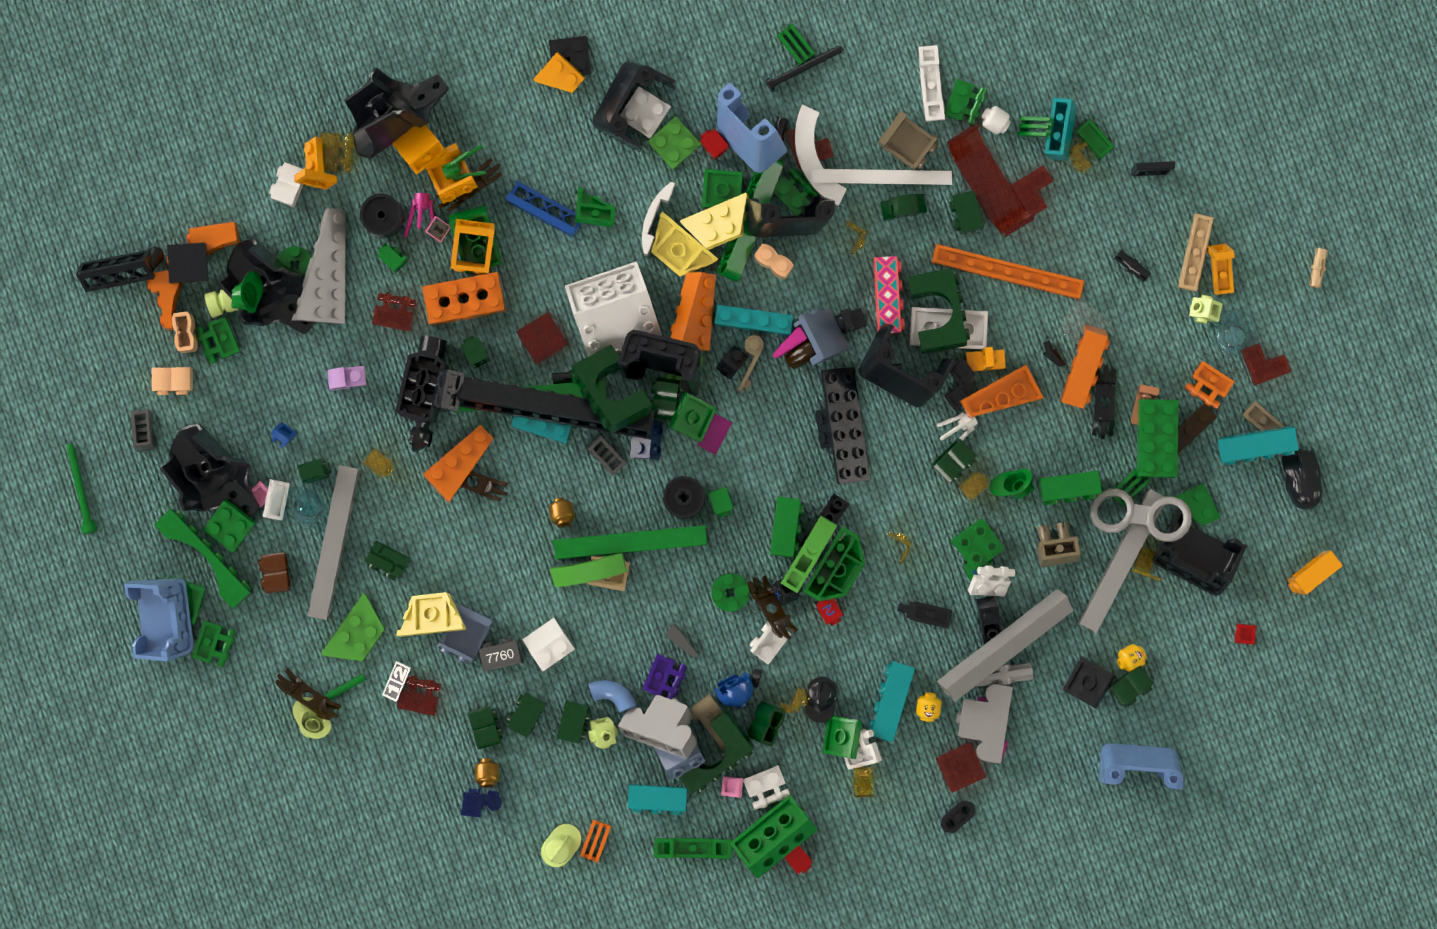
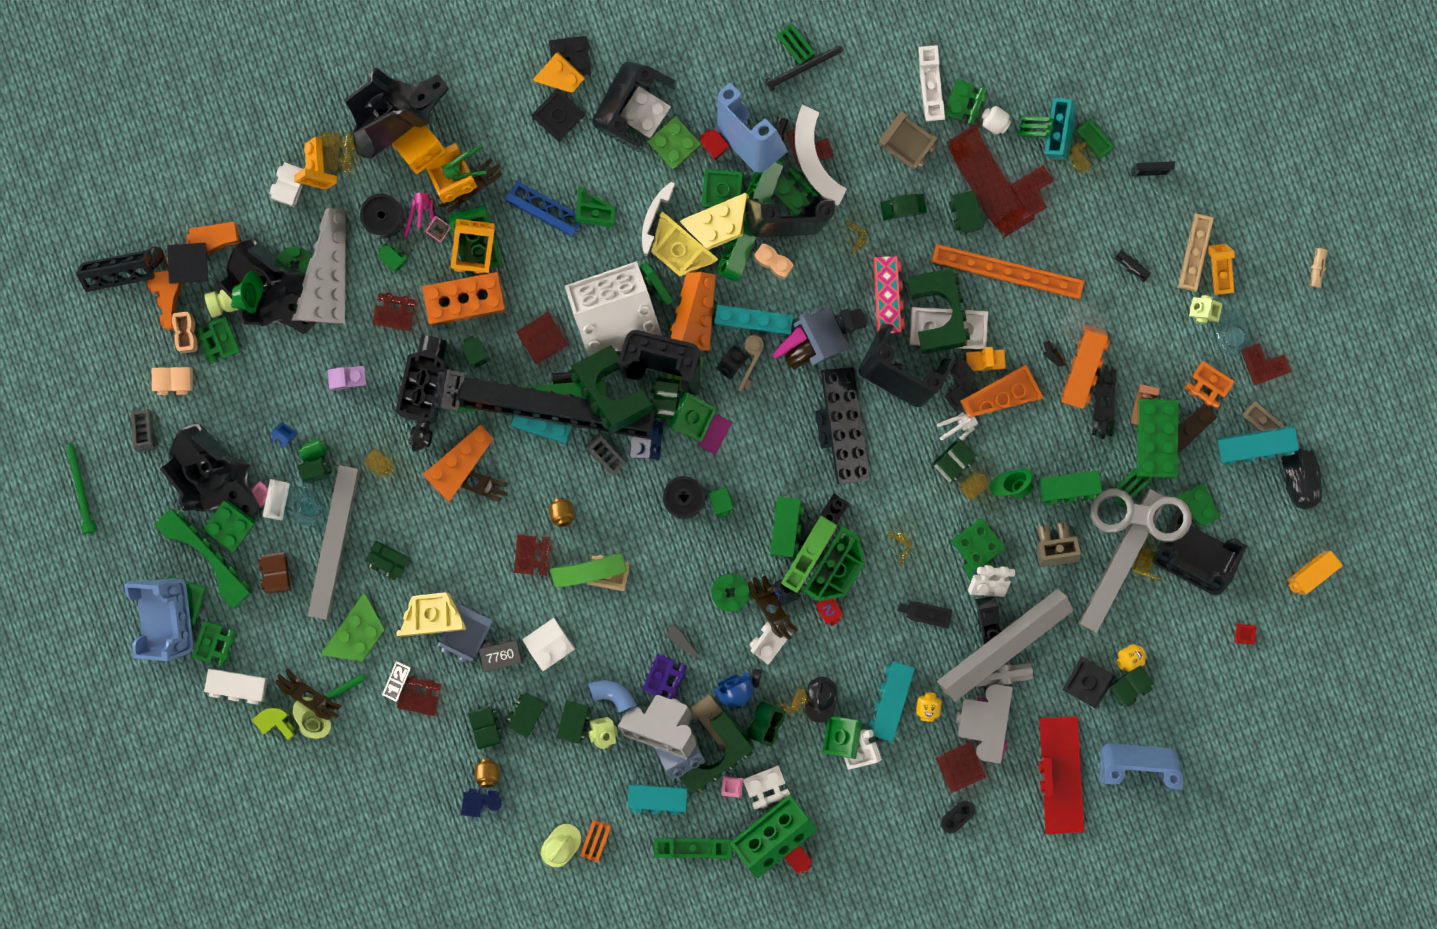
(235, 686): none -> white brick
(274, 717): none -> lime brick
(313, 450): none -> green brick
(525, 555): none -> clear red plate
(558, 115): none -> black tile
(630, 542): green tile -> none
(652, 280): none -> green wing
(863, 782): clear yellow bracket -> none
(881, 176): white sticker -> none
(1061, 775): none -> red bracket

